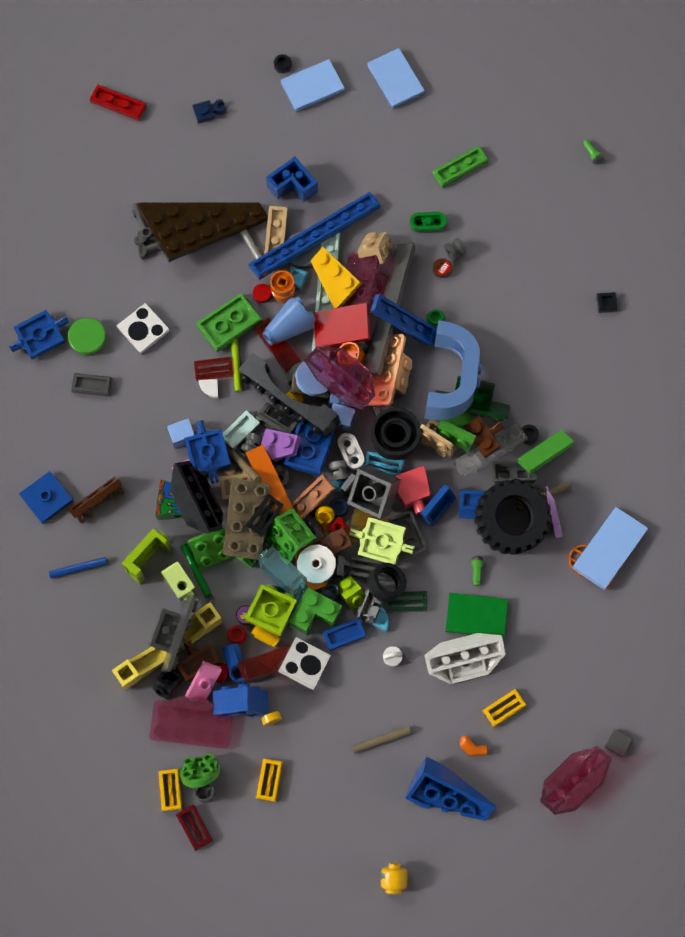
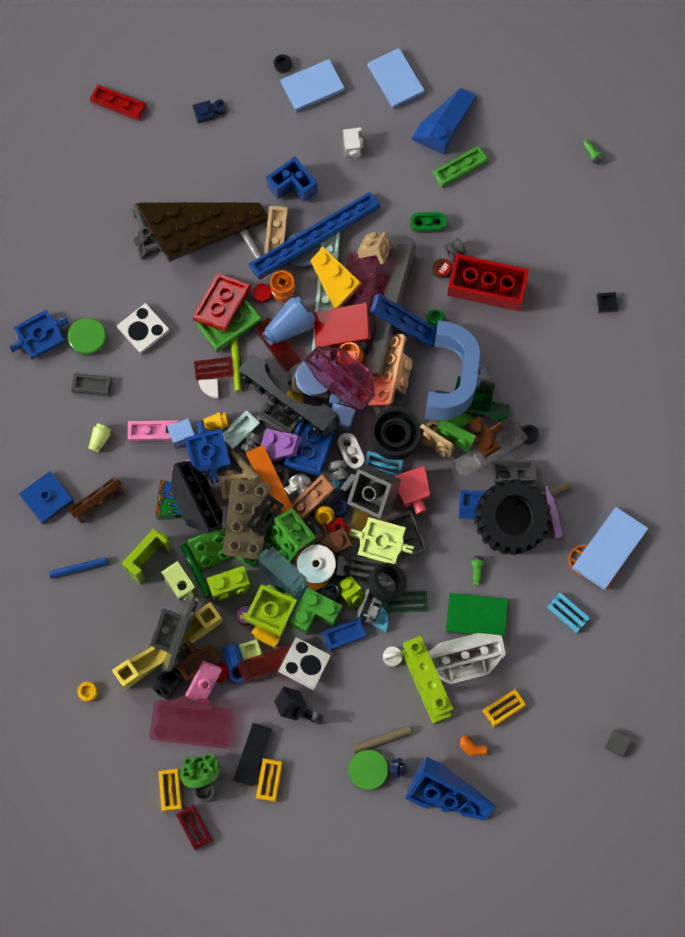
(87, 691): none -> yellow tile
(99, 436): none -> yellowish green cone
(149, 430): none -> bright pink plate
(217, 421): none -> yellow cone
(221, 302): none -> tile
(229, 584): none -> lime brick
(236, 634): red plate -> none
(240, 701): blue brick -> none
(250, 649): none -> yellowish green tile
(252, 754): none -> black tile
(271, 718): yellow tile -> none
(290, 703): none -> black panel
(298, 483): none -> white plate
(299, 277): medium azure tile -> none
(313, 716): none -> black tile
(353, 142): none -> white brick
(368, 769): none -> bright green tile
(394, 878): yellow head -> none
(397, 768): none -> dark blue plate
(426, 680): none -> lime fence
(438, 505): blue tile -> none
(442, 124): none -> blue wedge
(488, 282): none -> red brick
(545, 452): bright green tile -> none
(556, 602): none -> medium azure tile
(575, 780): clear pink wedge -> none

